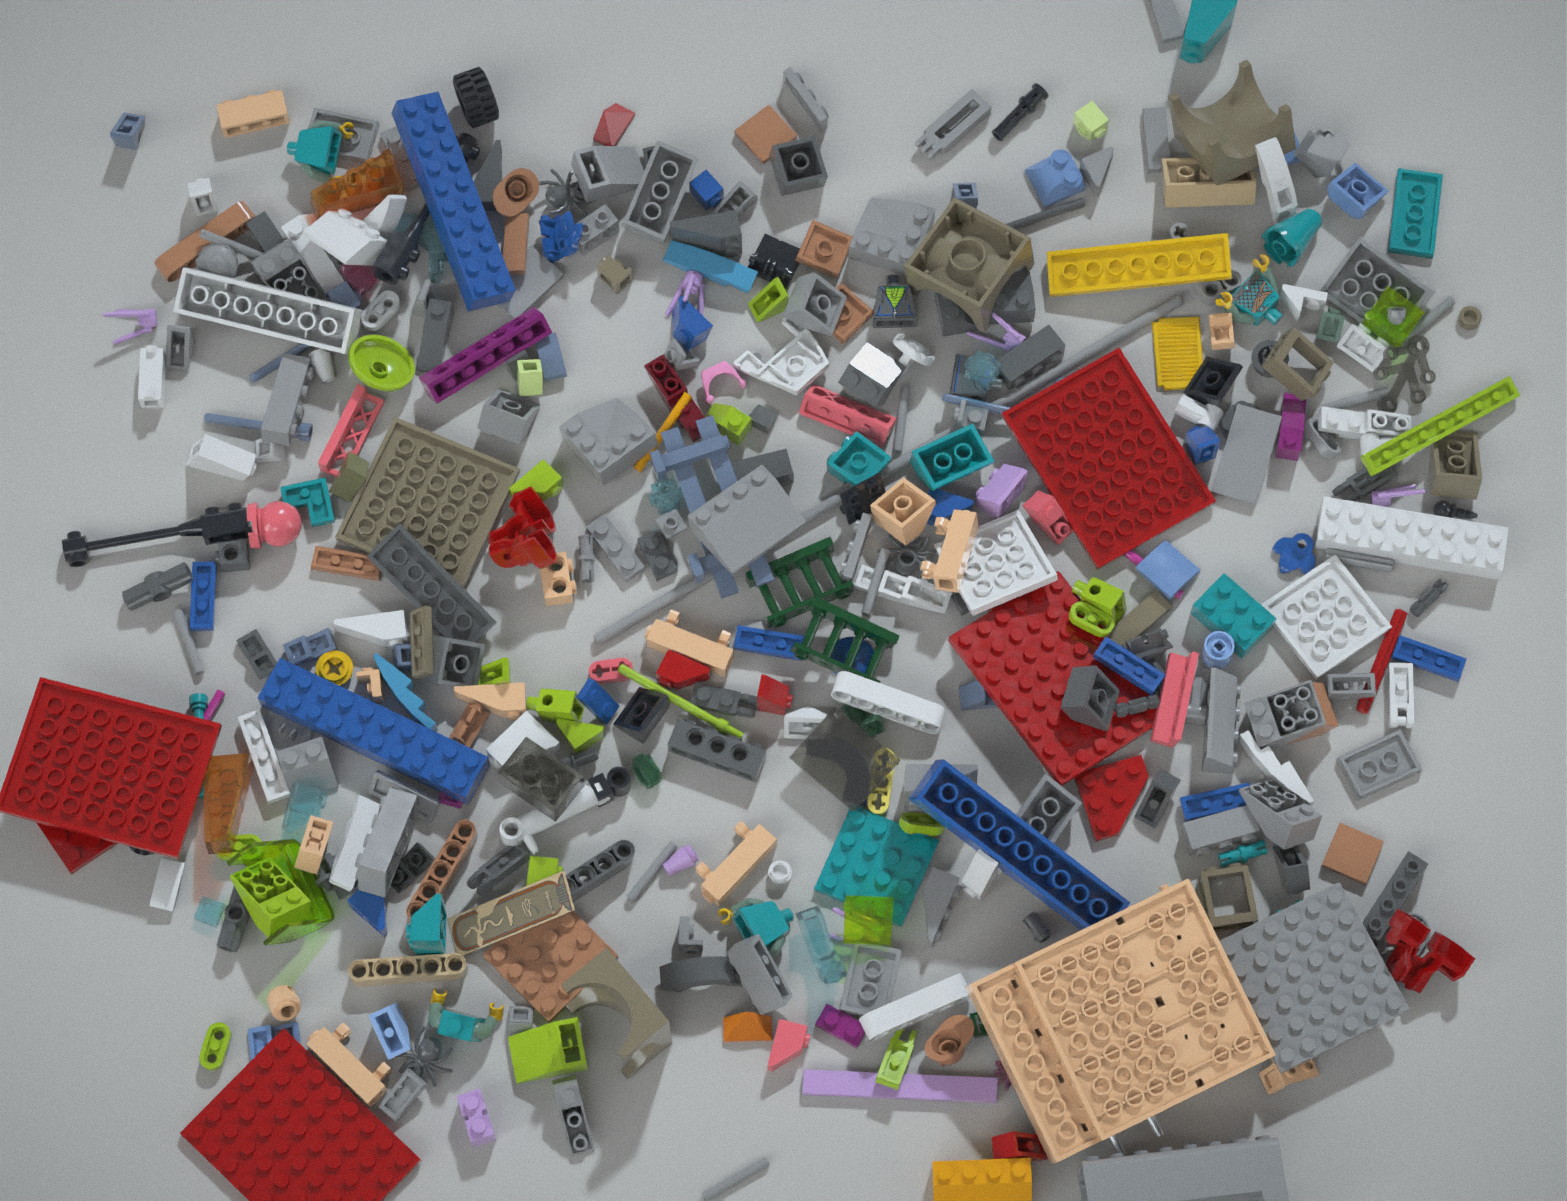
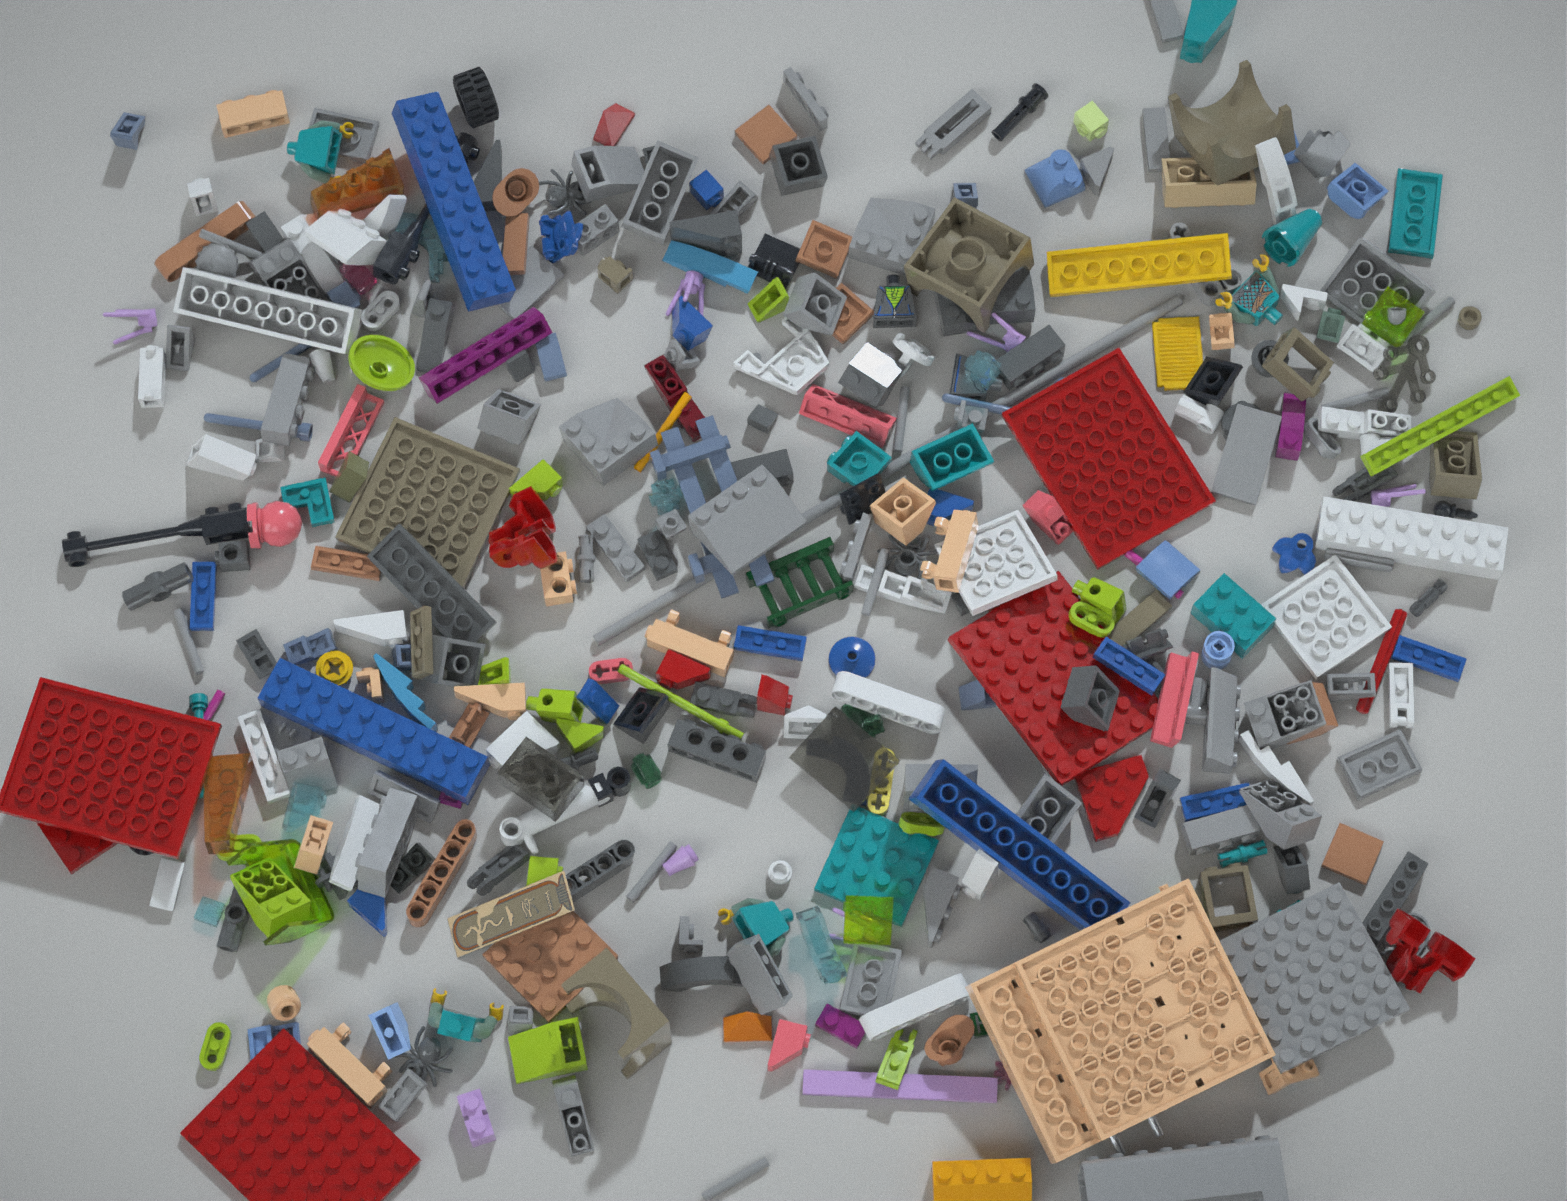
(392, 140): light grey plate -> none
(396, 965): tan beam -> none
(428, 928): teal slope -> none
(529, 377): yellowish green brick -> none
(718, 369): bright pink helmet -> none
(731, 422): lime slope -> none
(738, 865): light nougat brick -> none
(841, 620): dark green fence -> none
(1001, 491): lavender slope -> none
(1018, 1146): red slope -> none
(1038, 217): dark grey bar -> none
(1137, 705): dark grey axle -> none
(1201, 444): blue slope -> none

